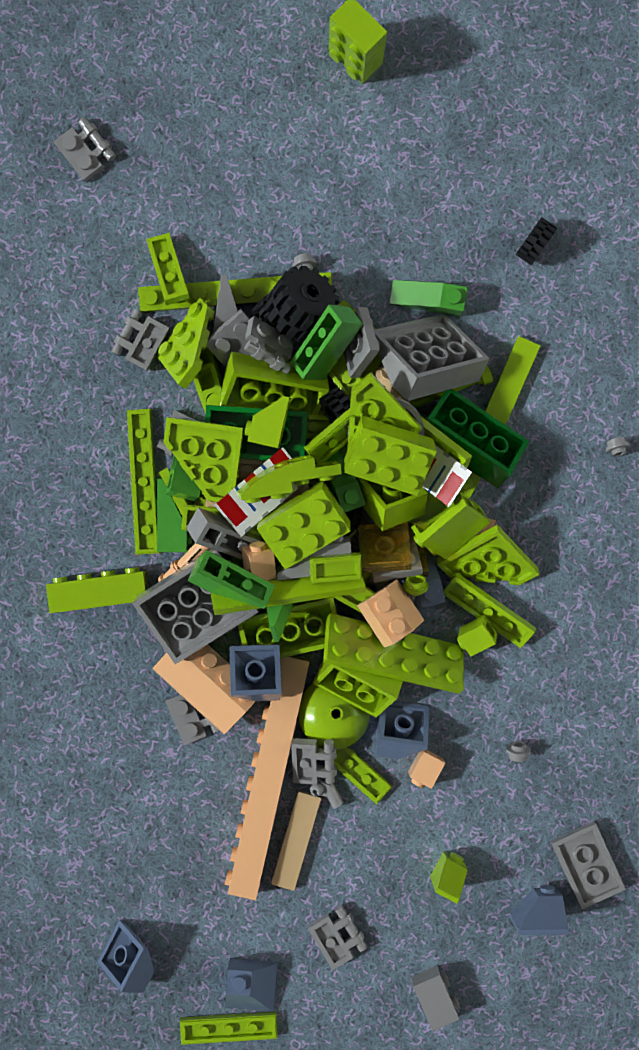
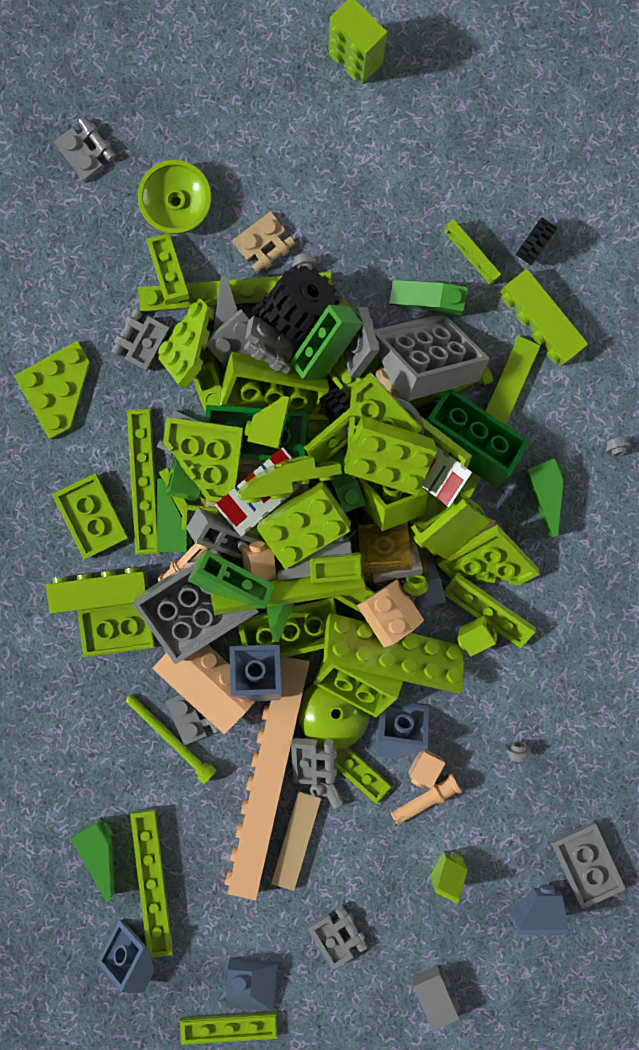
(56, 388): none -> lime plate
(90, 516): none -> lime plate
(96, 850): none -> bright green slope
(113, 630): none -> lime tile
(151, 882): none -> lime plate
(174, 181): none -> lime dish
(203, 770): none -> lime piece
(258, 237): none -> tan plate
(435, 795): none -> light nougat pin
(471, 252): none -> lime tile
(543, 318): none -> lime brick
(547, 488): none -> bright green slope

